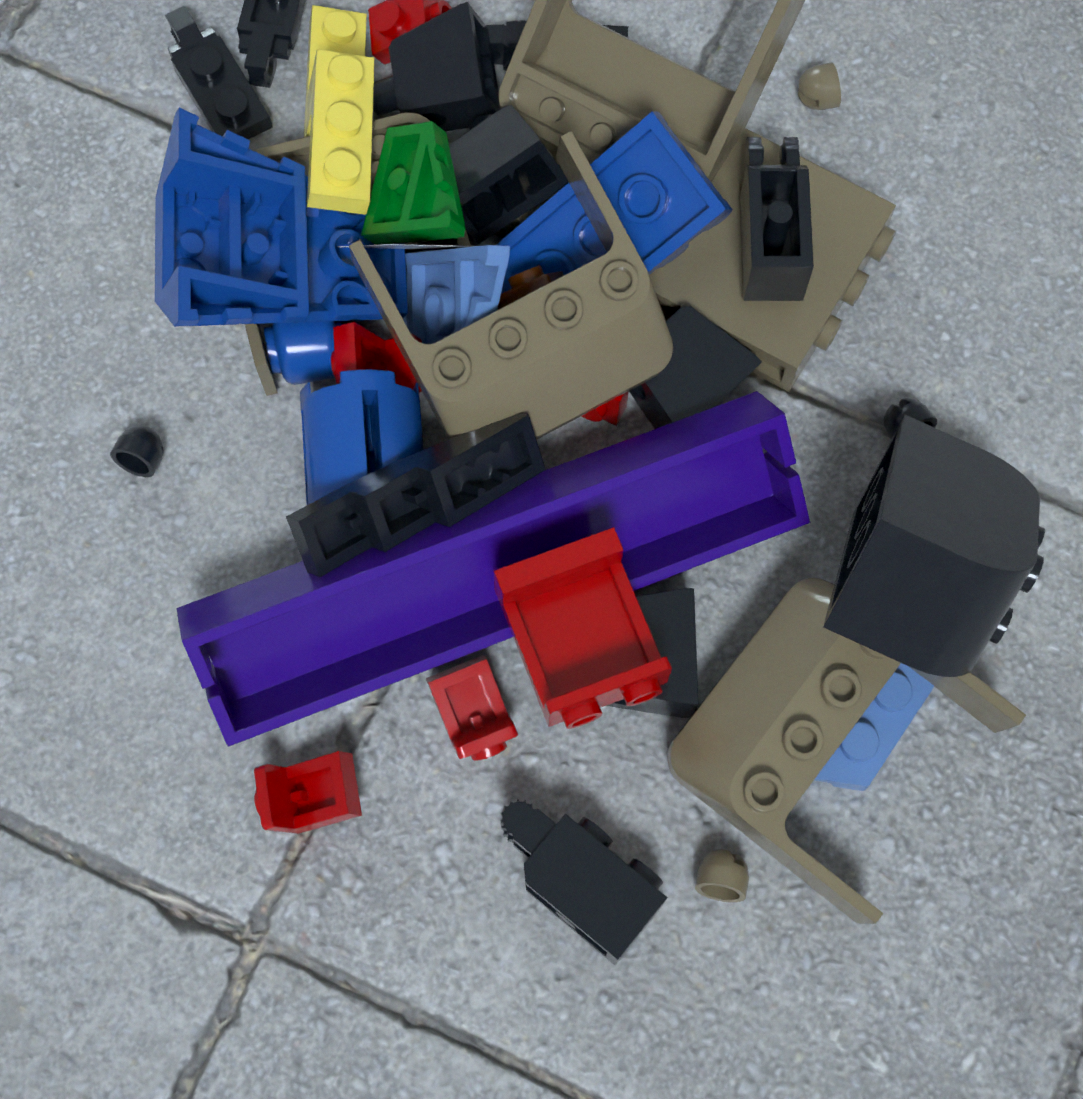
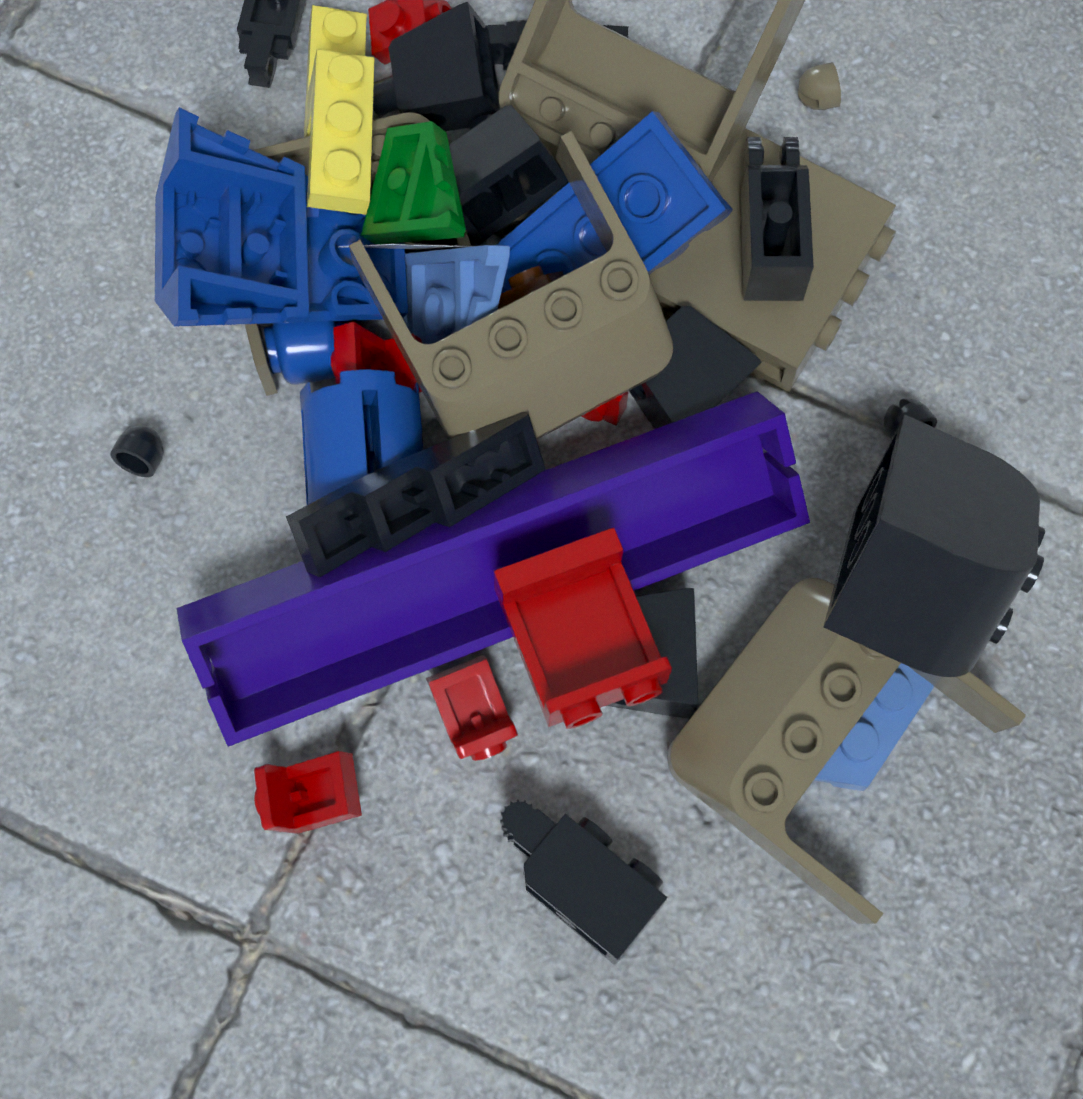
(214, 79): black hinge -> none
(723, 877): dark tan hinge -> none

